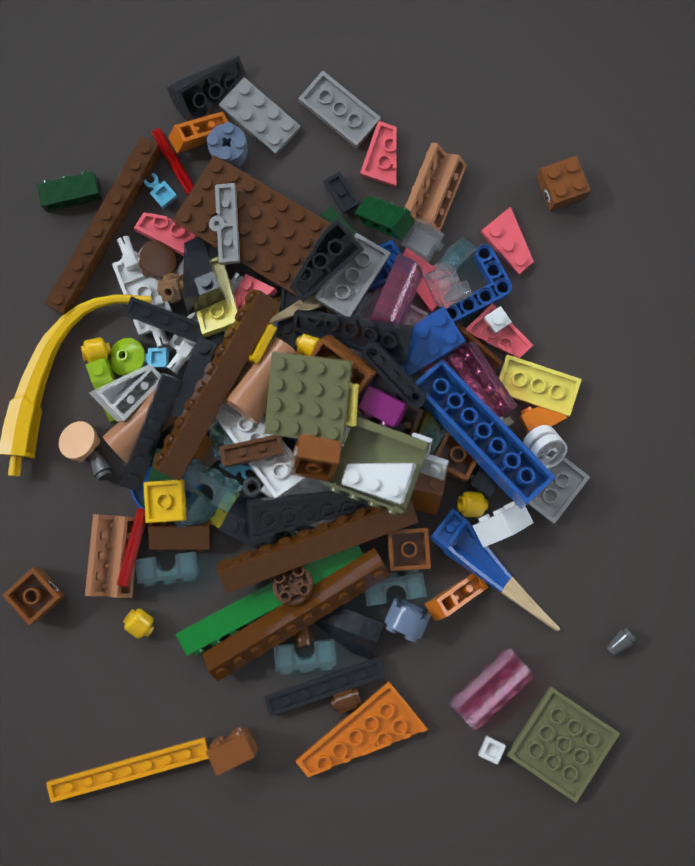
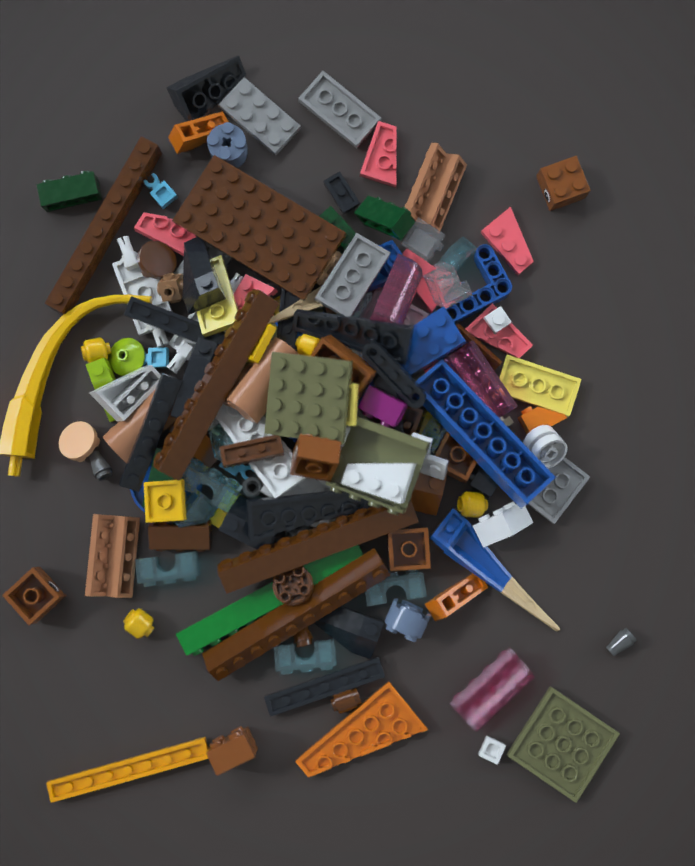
(132, 548): red axle -> none
(172, 160): red axle -> none
(226, 223): light grey hinge -> none
(328, 256): black wedge -> none

